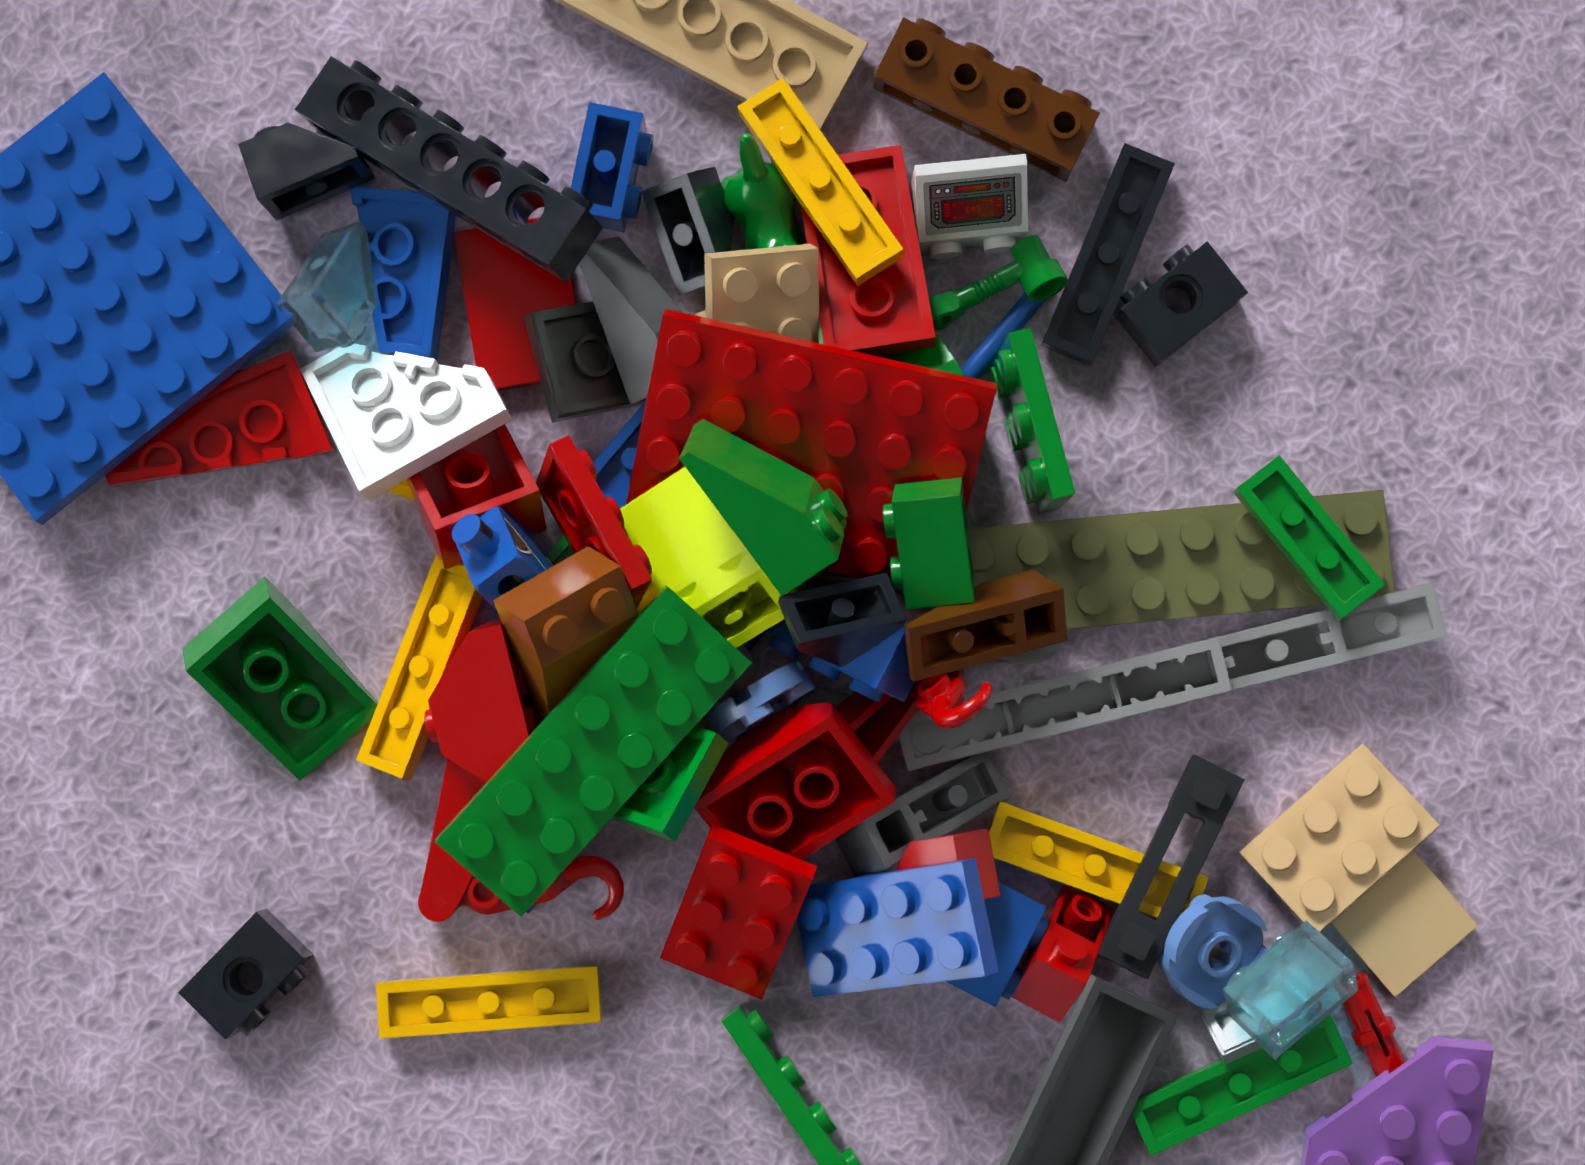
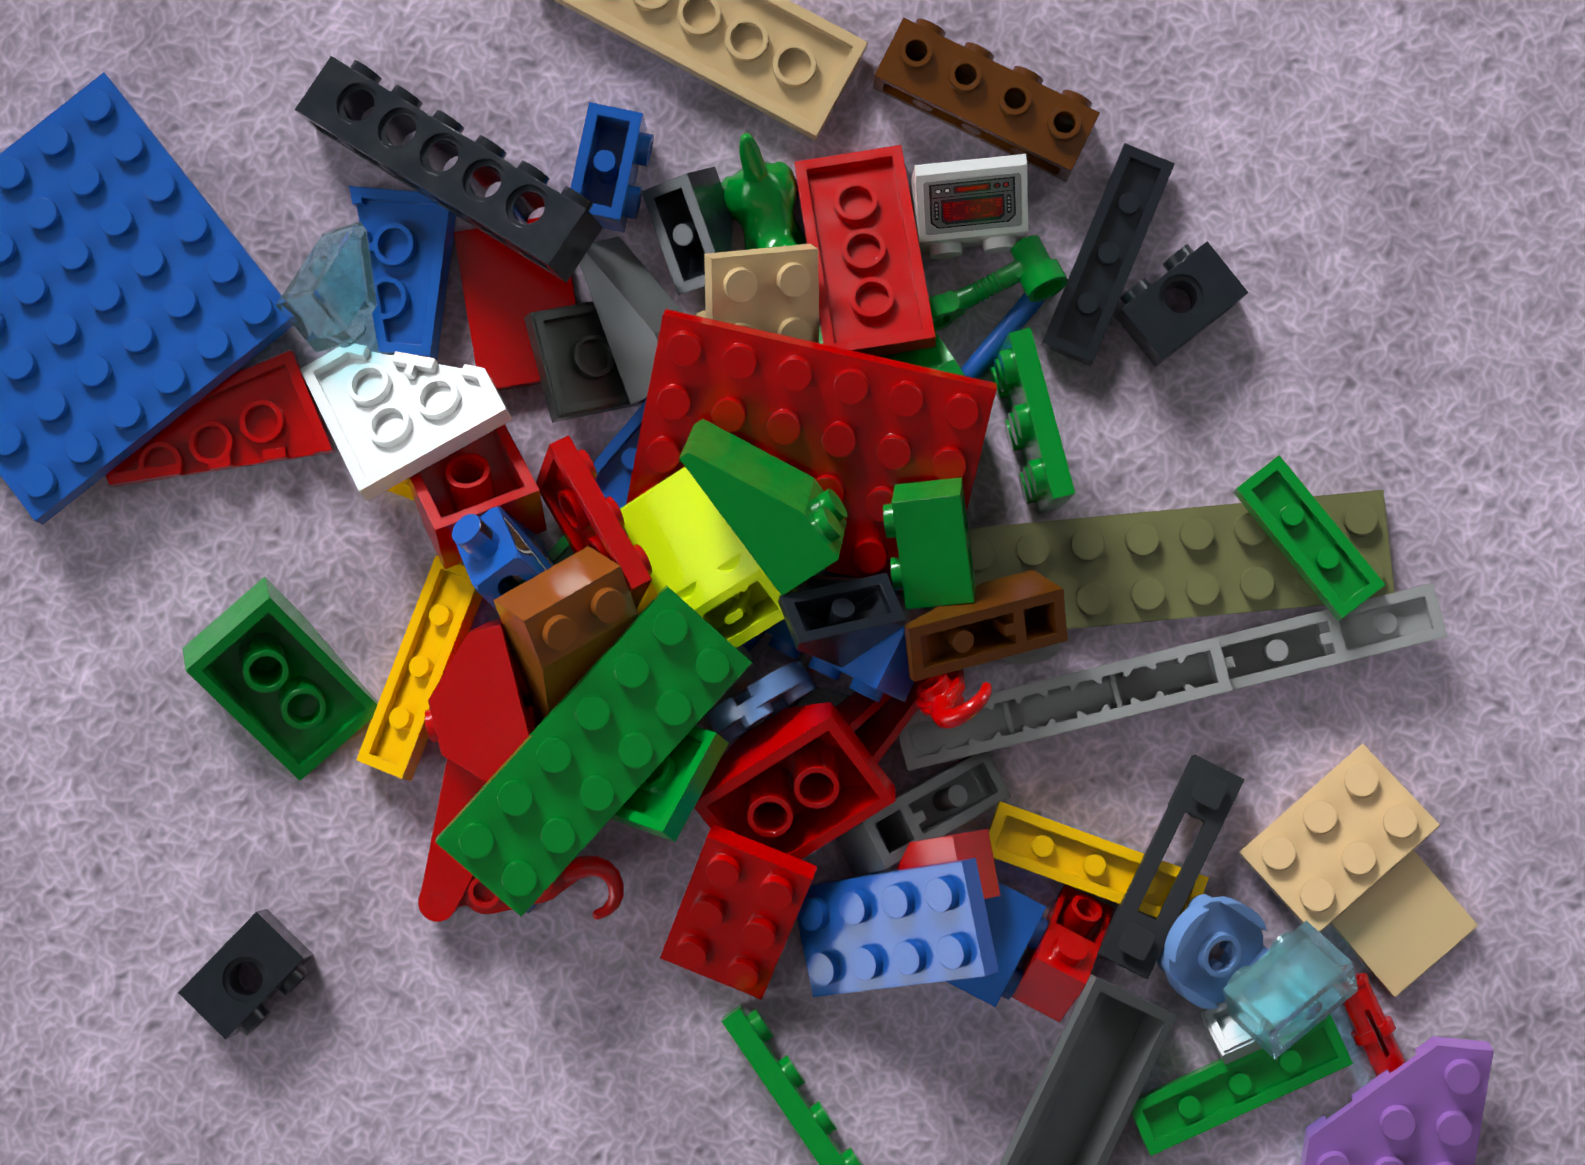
(300, 168): black slope -> none
(489, 1001): yellow plate -> none
(820, 181): yellow plate -> none

